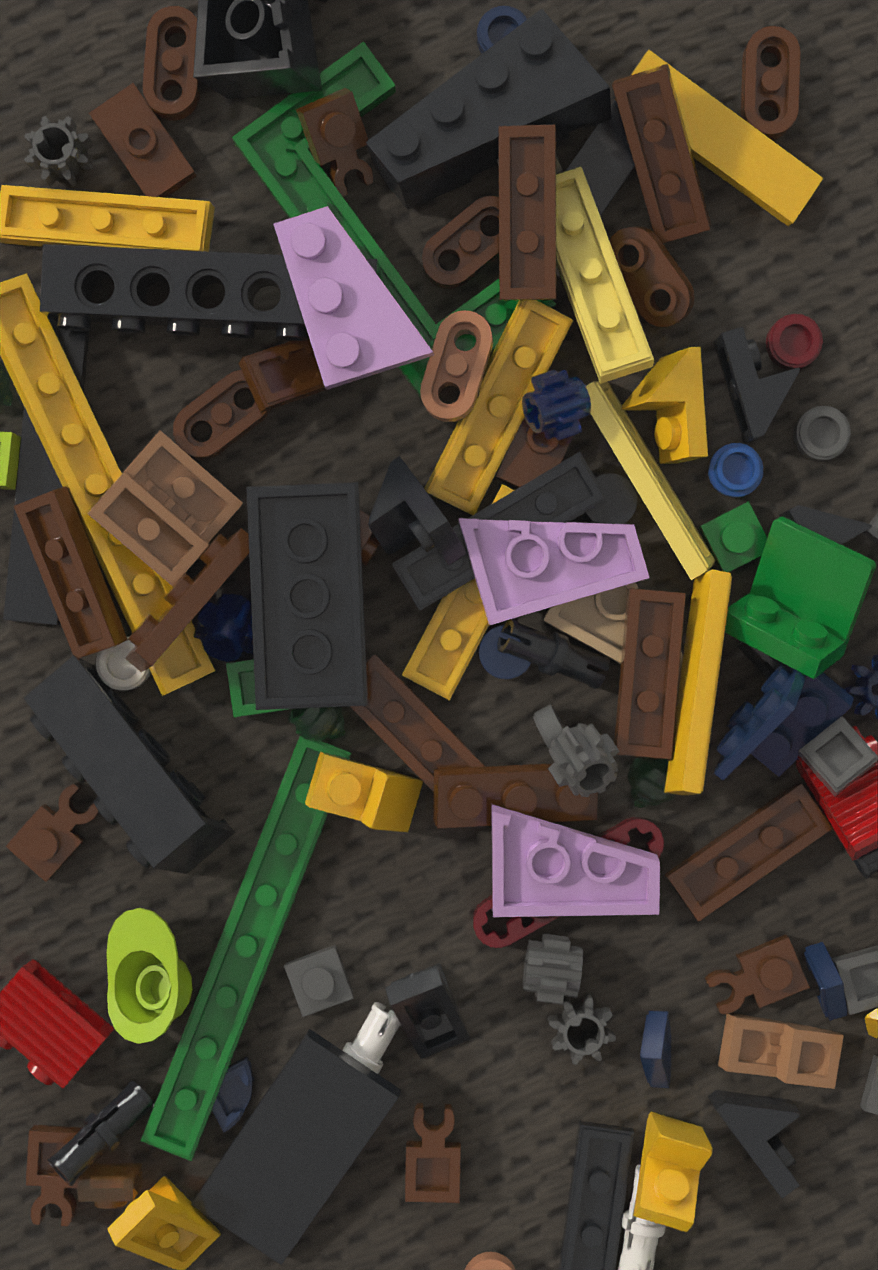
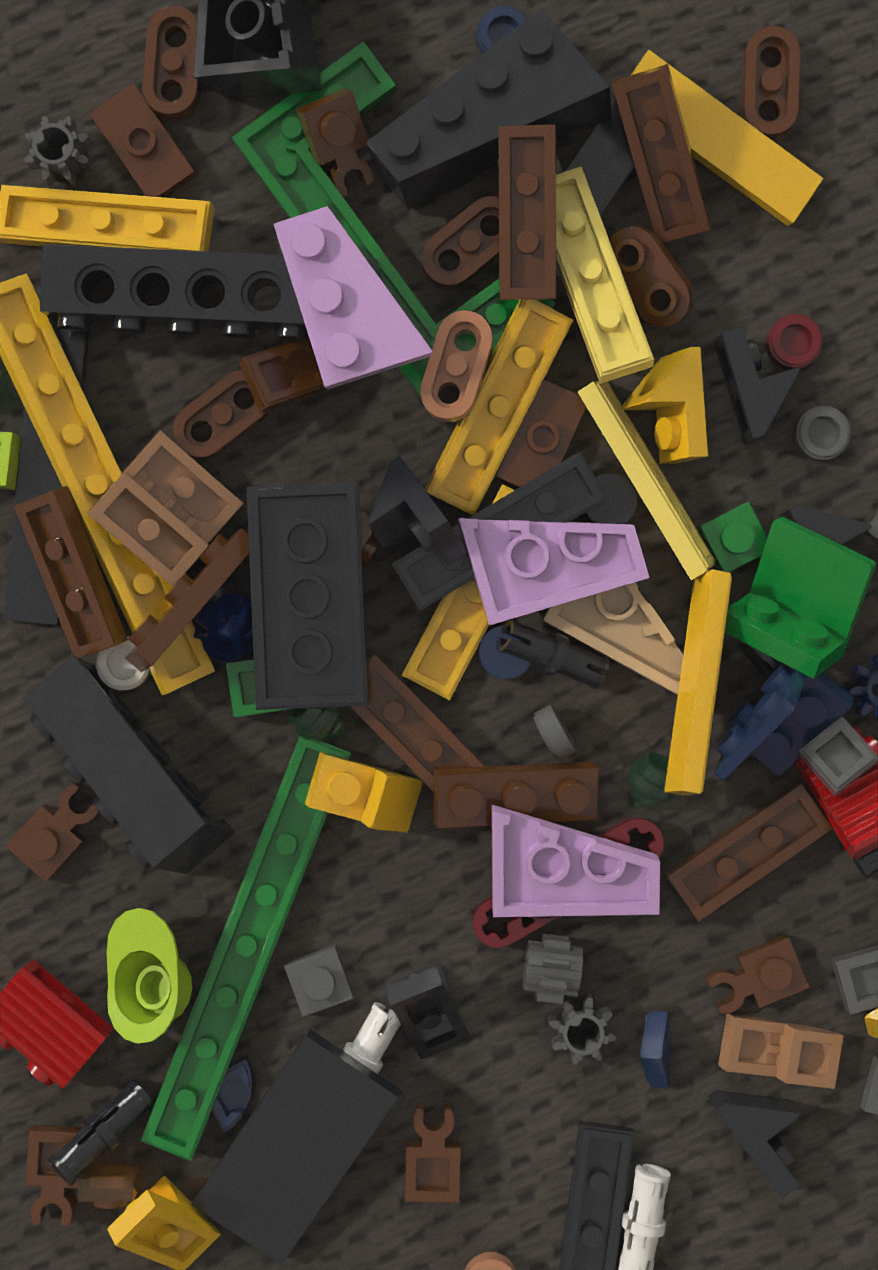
(556, 404): clear blue gear -> none
(583, 760): dark grey gear -> none
(649, 673): reddish brown plate -> none
(671, 1171): yellow slope -> none
(735, 470): blue plate -> none
(828, 979): dark blue tile -> none

